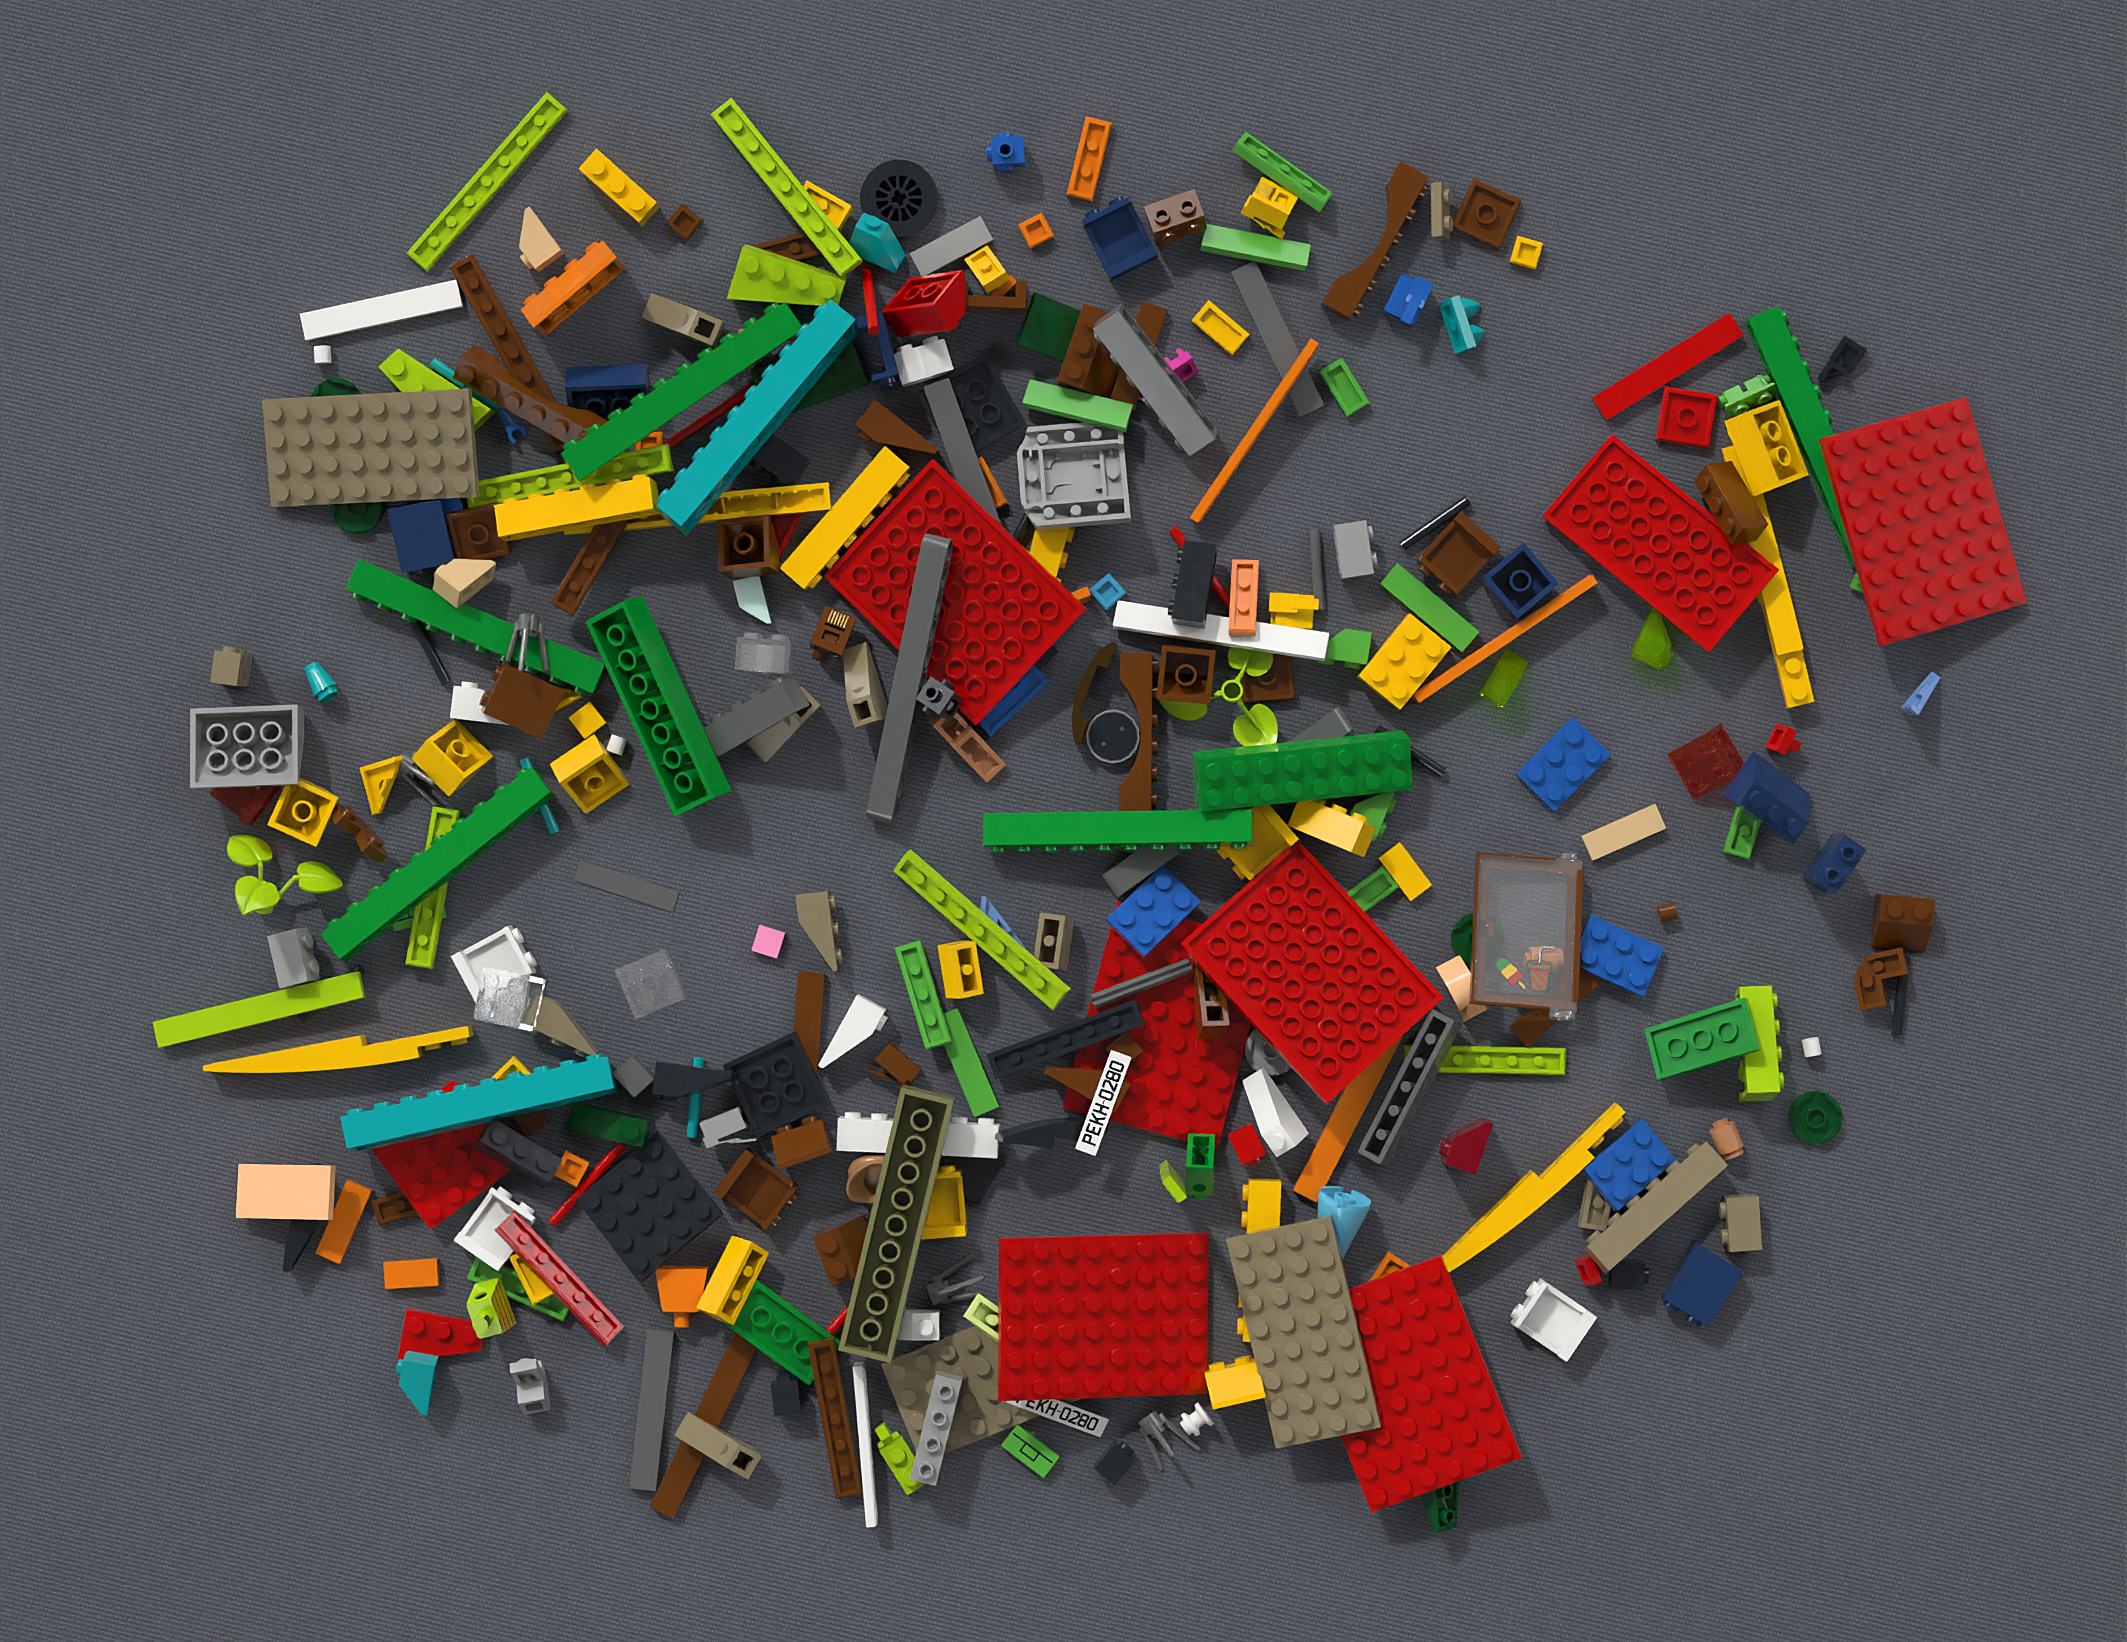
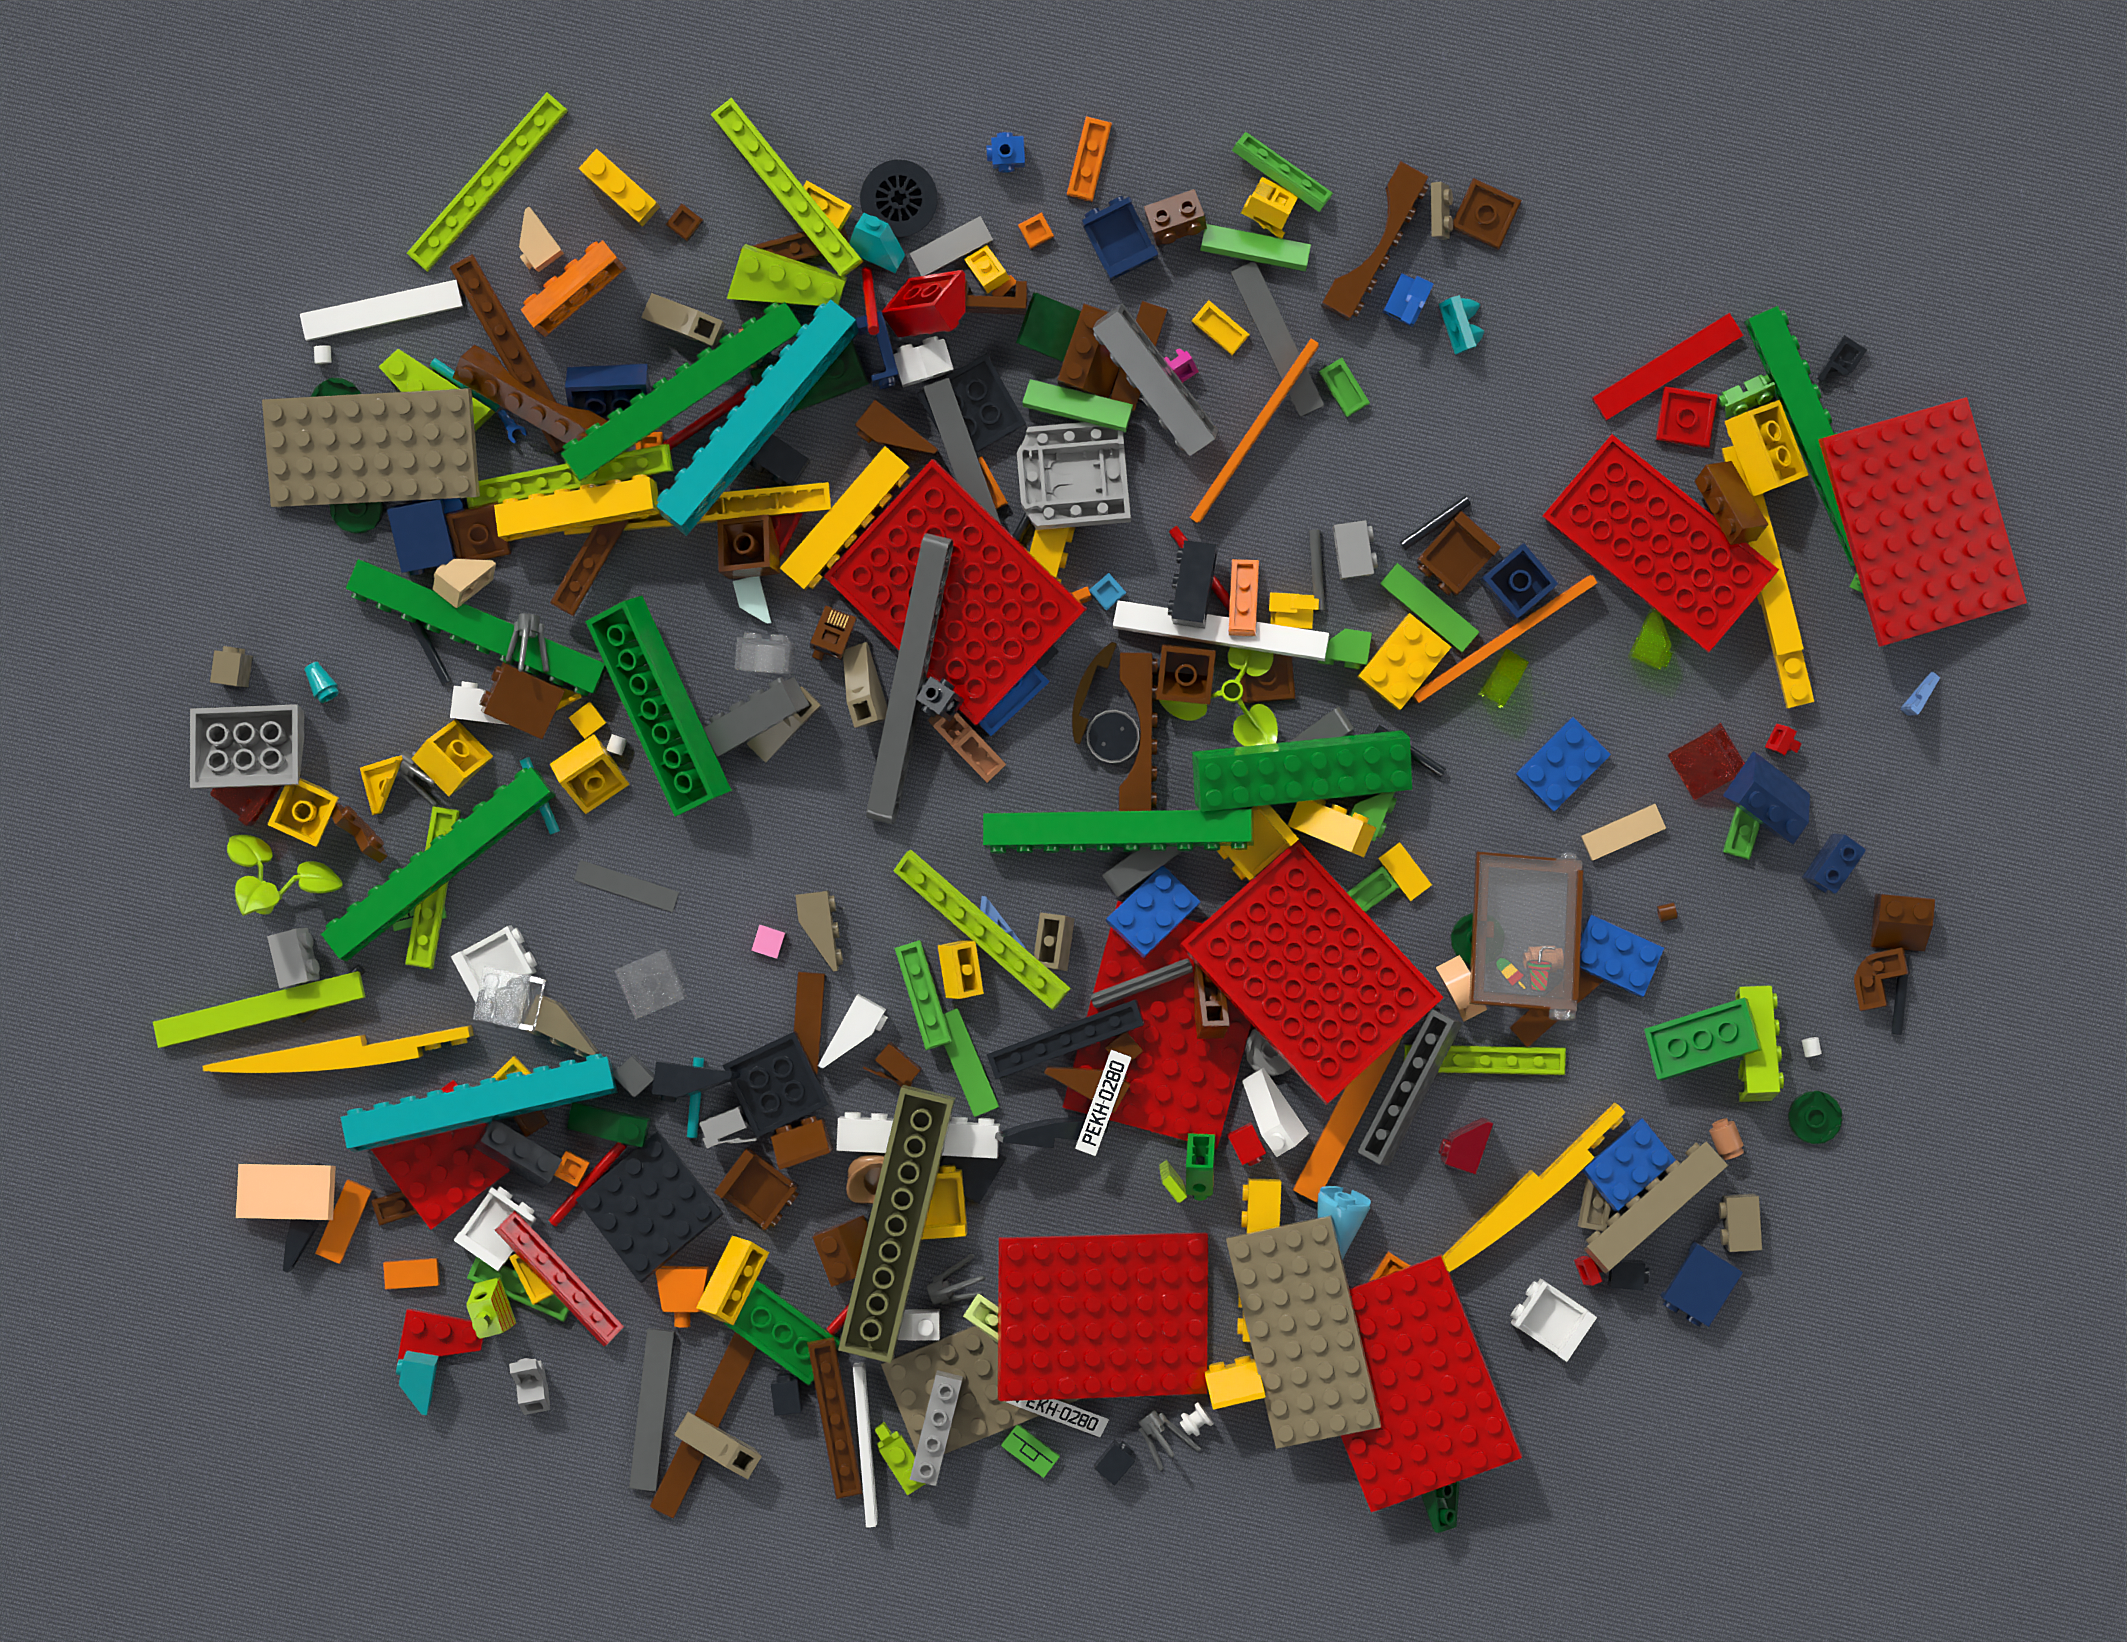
(1526, 252): yellow tile -> none

